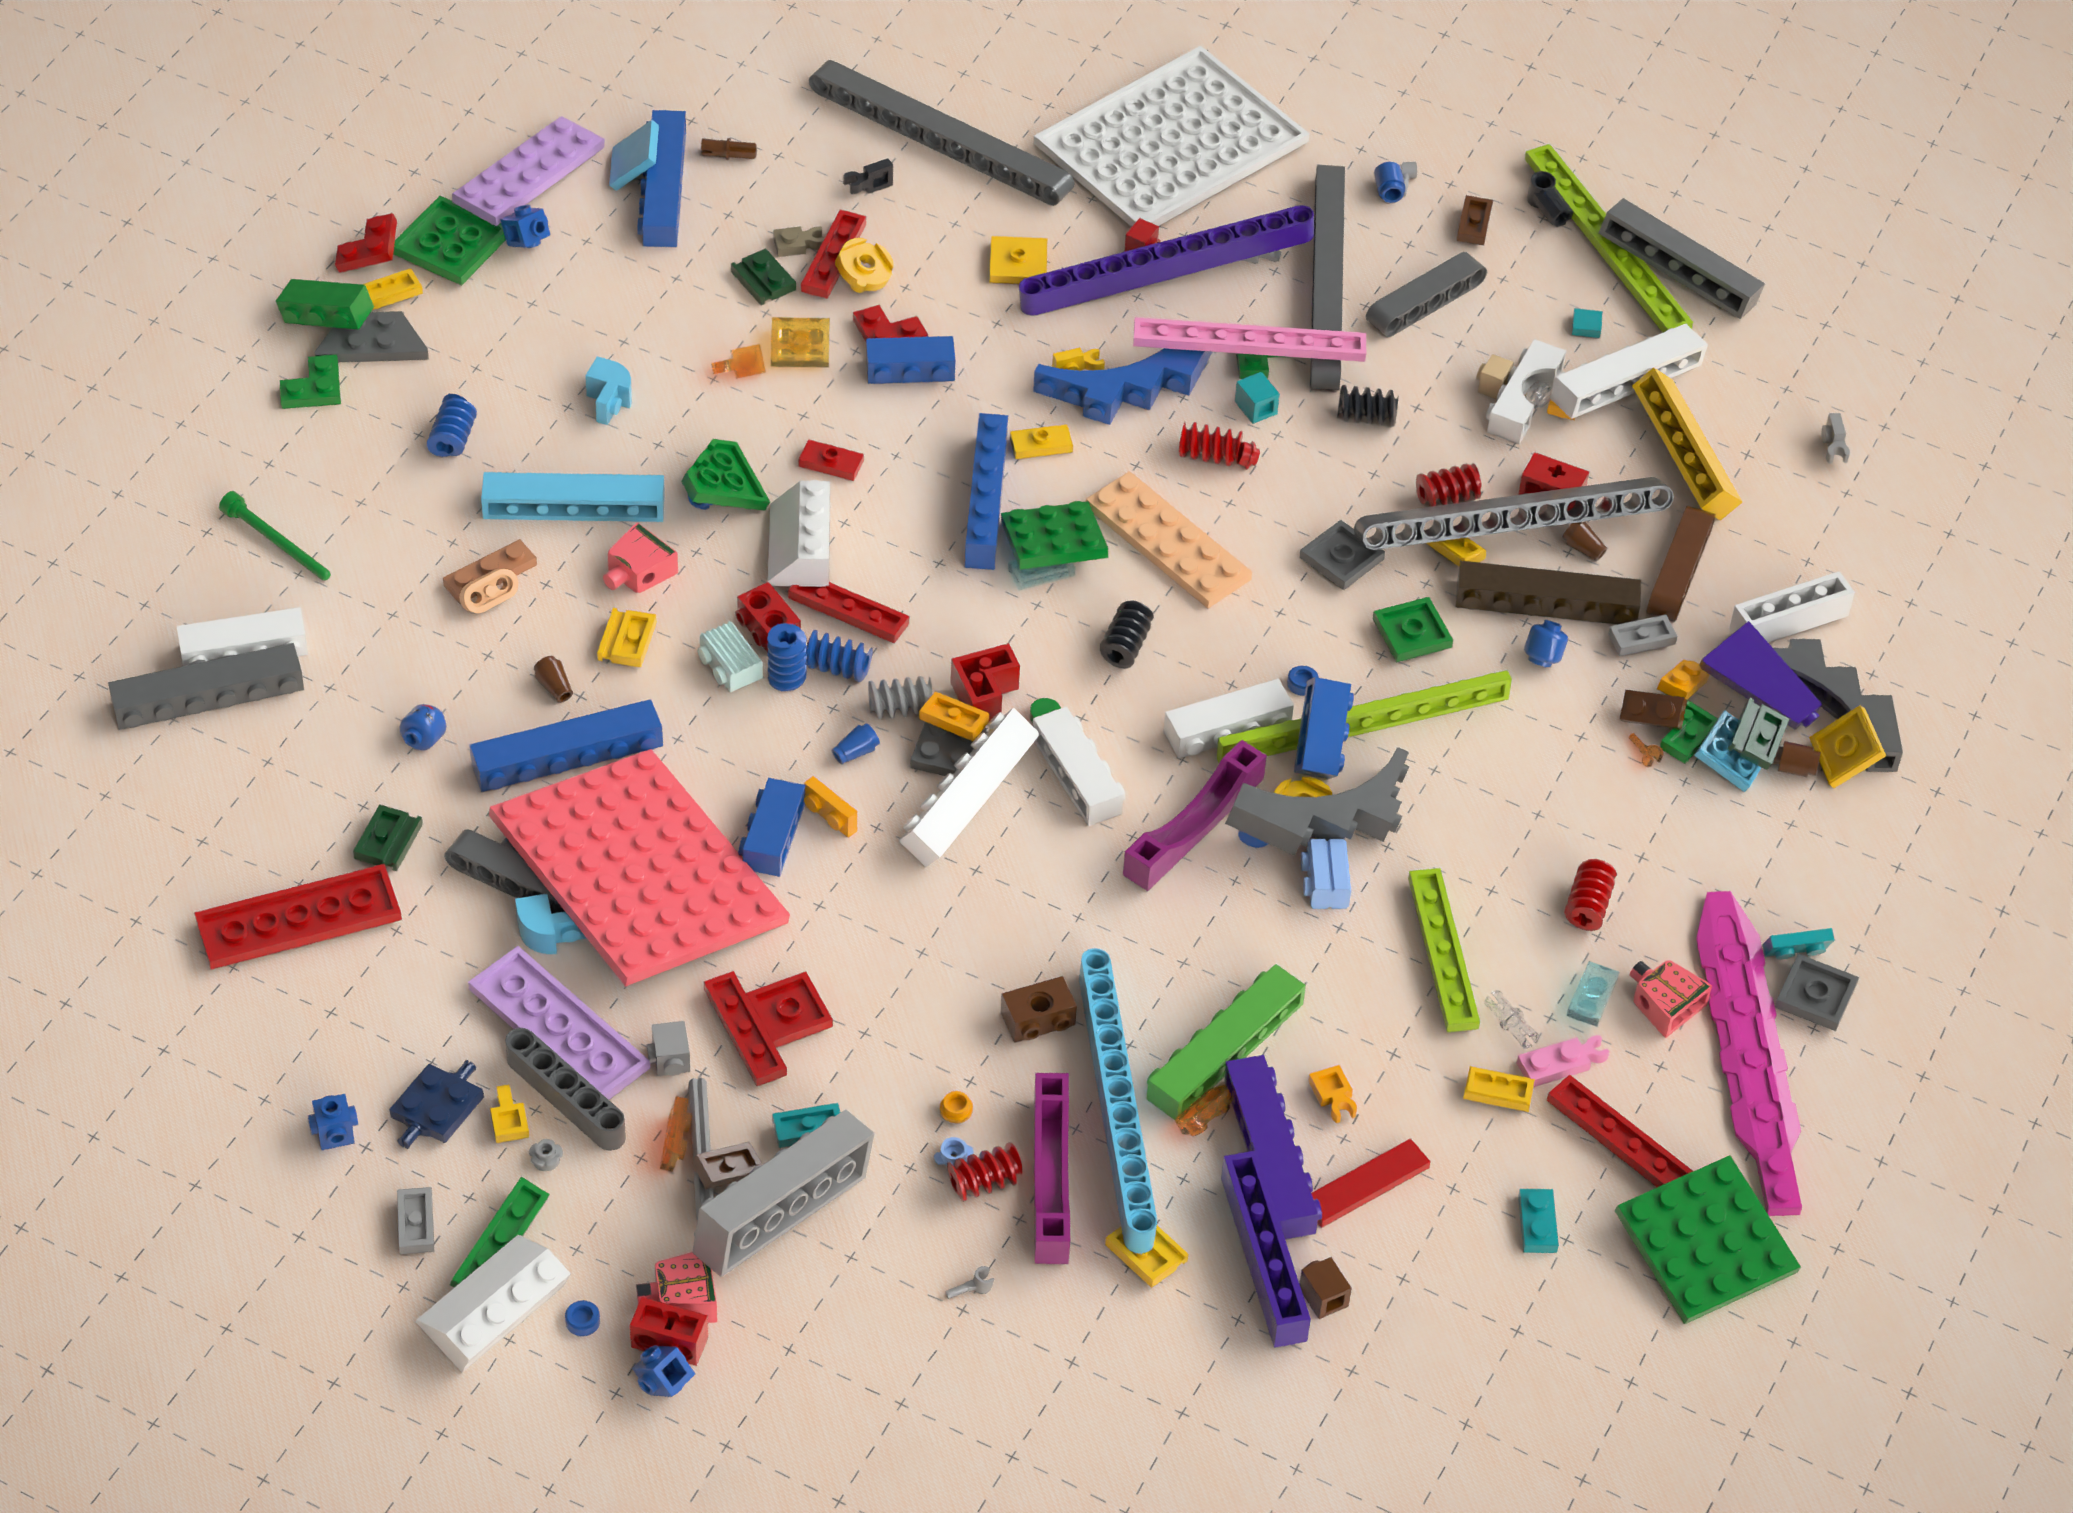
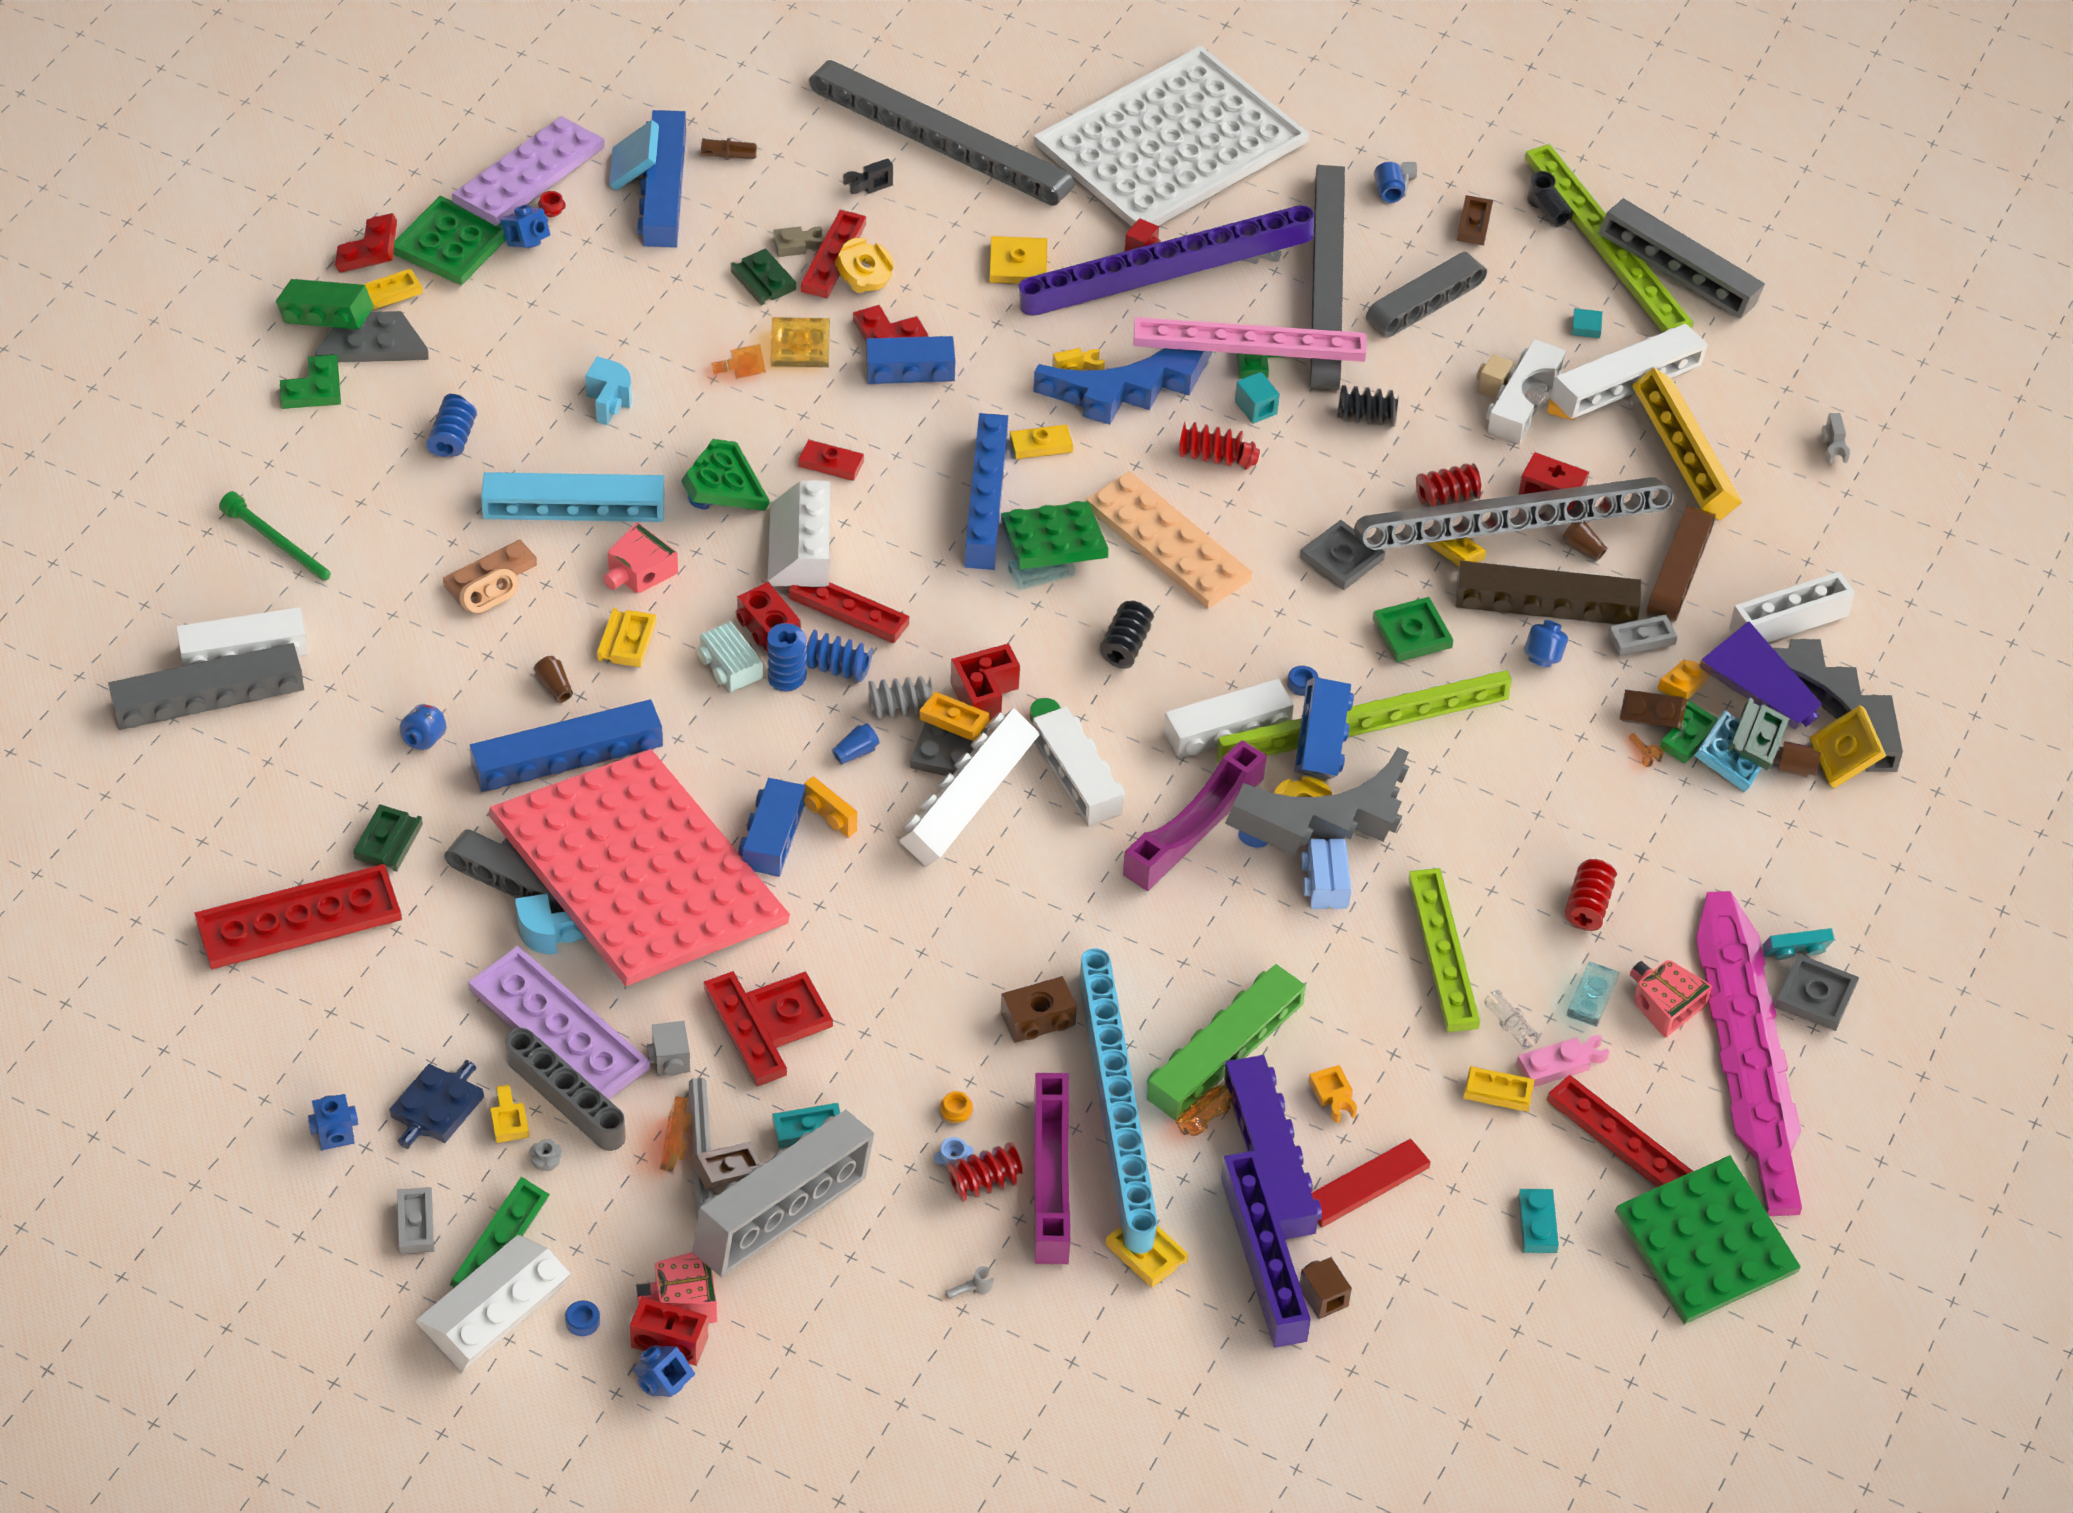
(552, 203): none -> red plate

